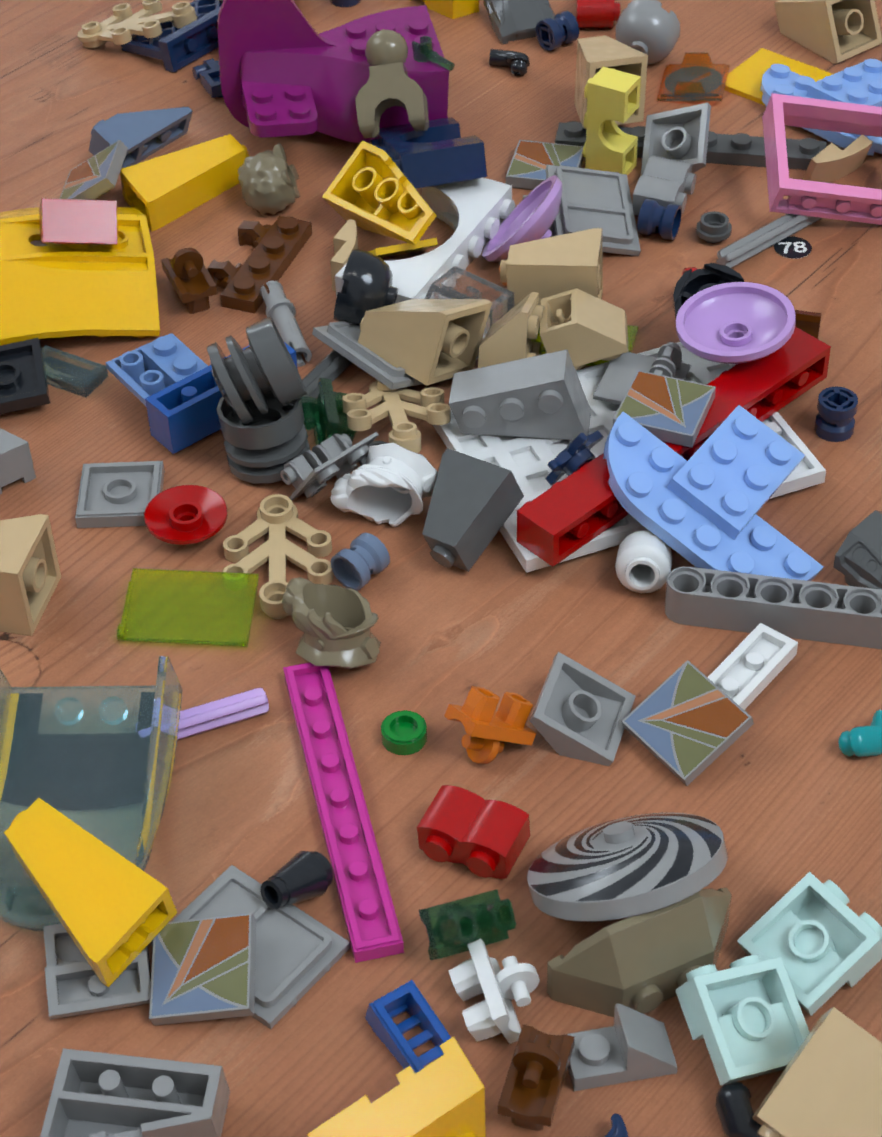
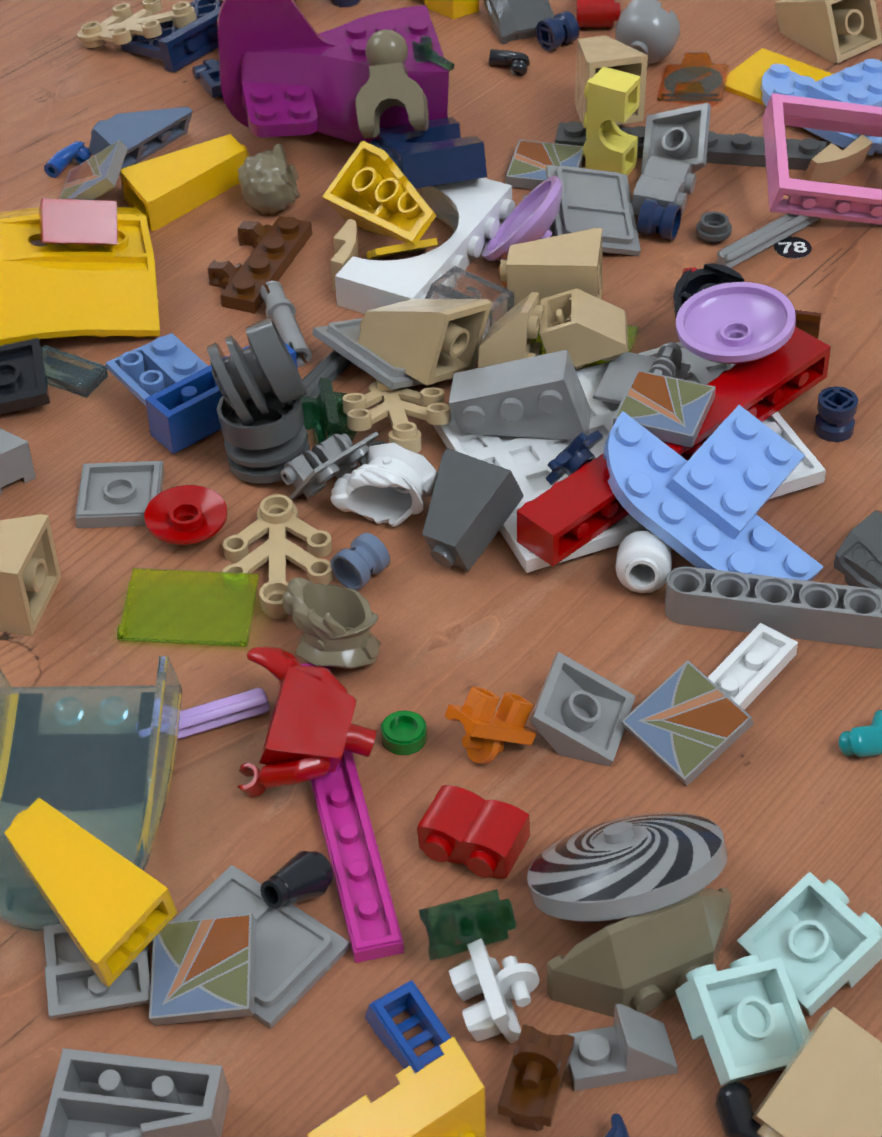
(65, 156): none -> blue arm
(190, 279): reddish brown hips -> none
(306, 727): none -> red torso
(364, 288): black cylinder -> none

